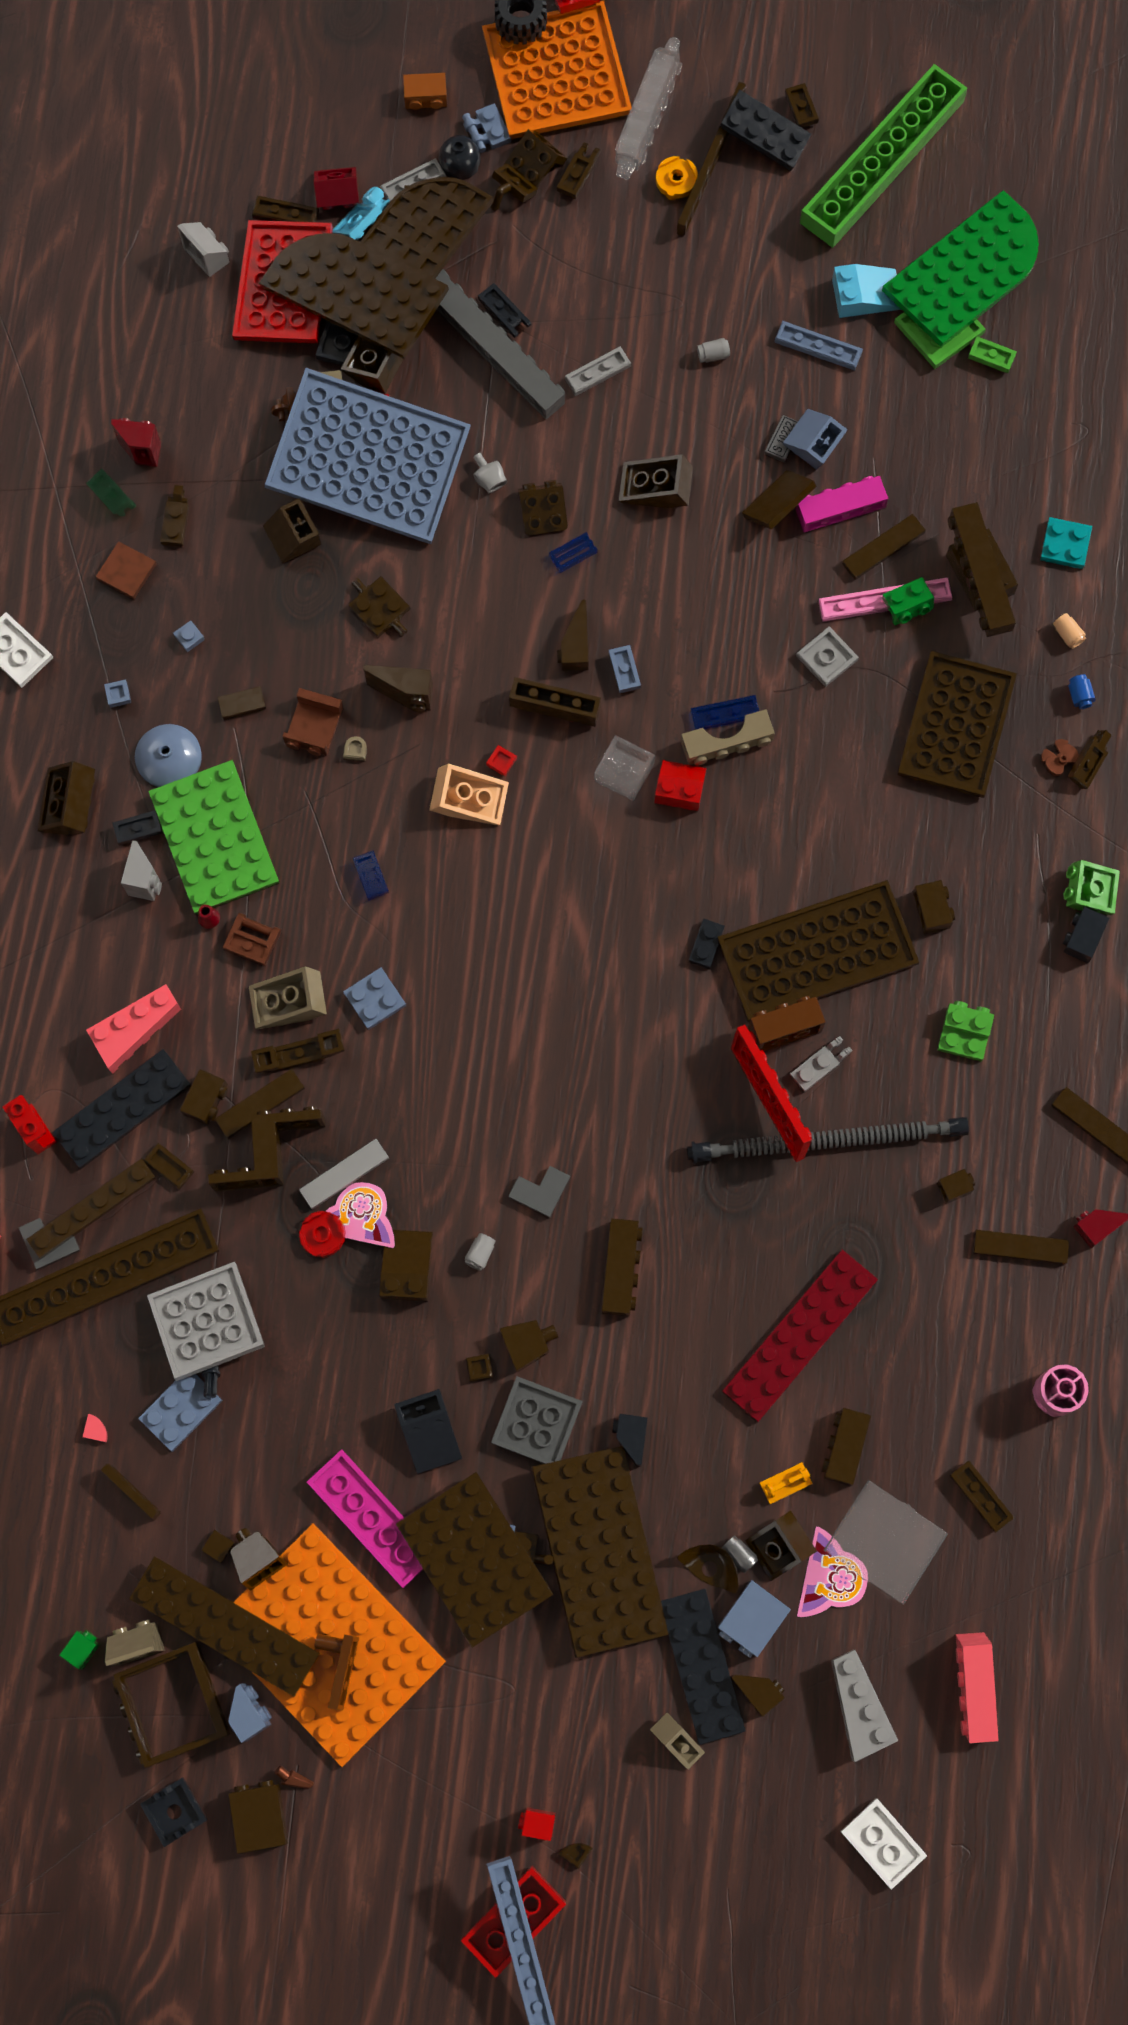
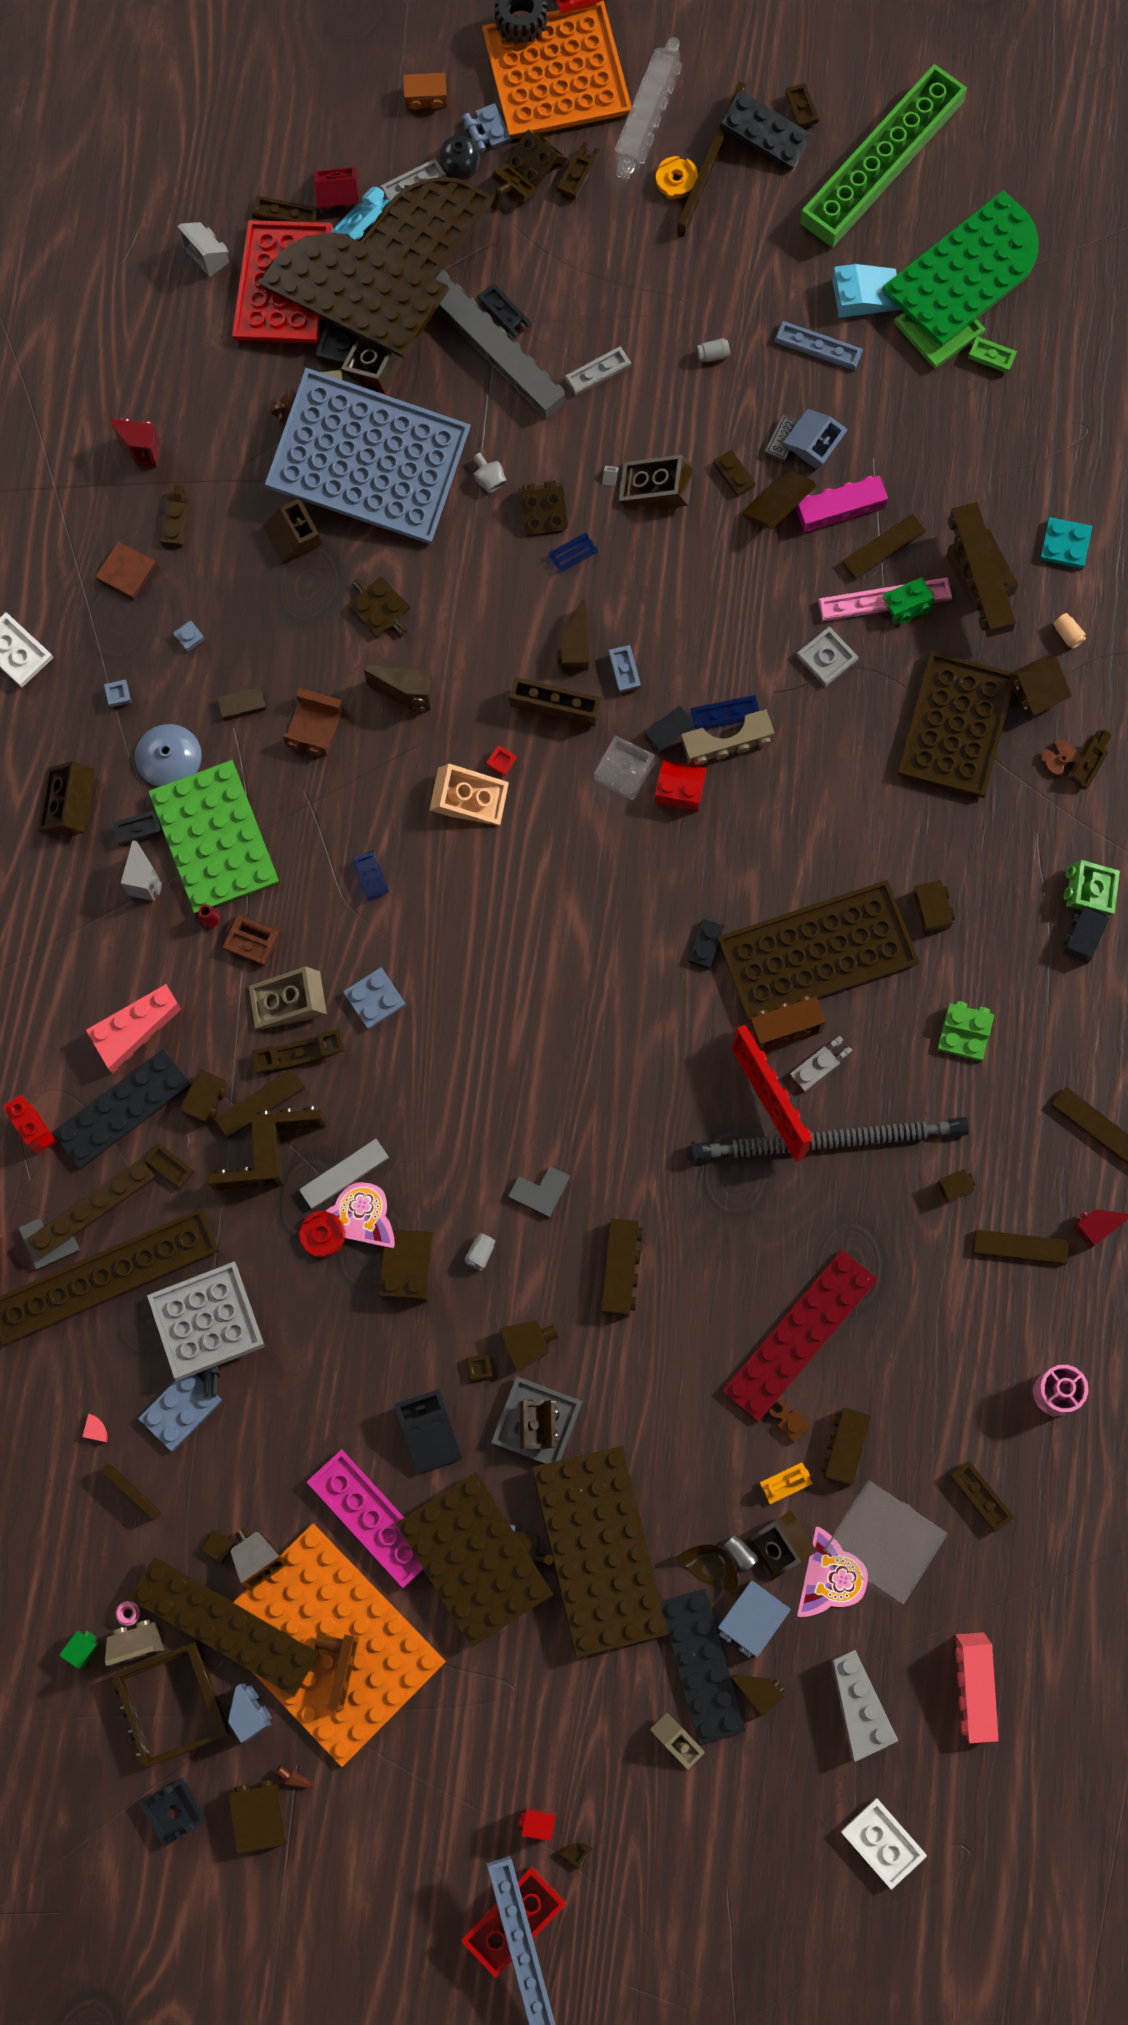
(110, 493): clear green hinge -> none
(122, 1608): none -> bright pink plate
(355, 749): dark tan tile -> none
(538, 1424): none -> dark brown bracket
(610, 476): none -> light grey piece
(631, 1435): black slope -> none
(668, 729): none -> black hinge
(734, 473): none -> dark brown plate
(792, 1423): none -> reddish brown plate
(1040, 685): none -> dark brown brick
(1081, 691): blue brick -> none

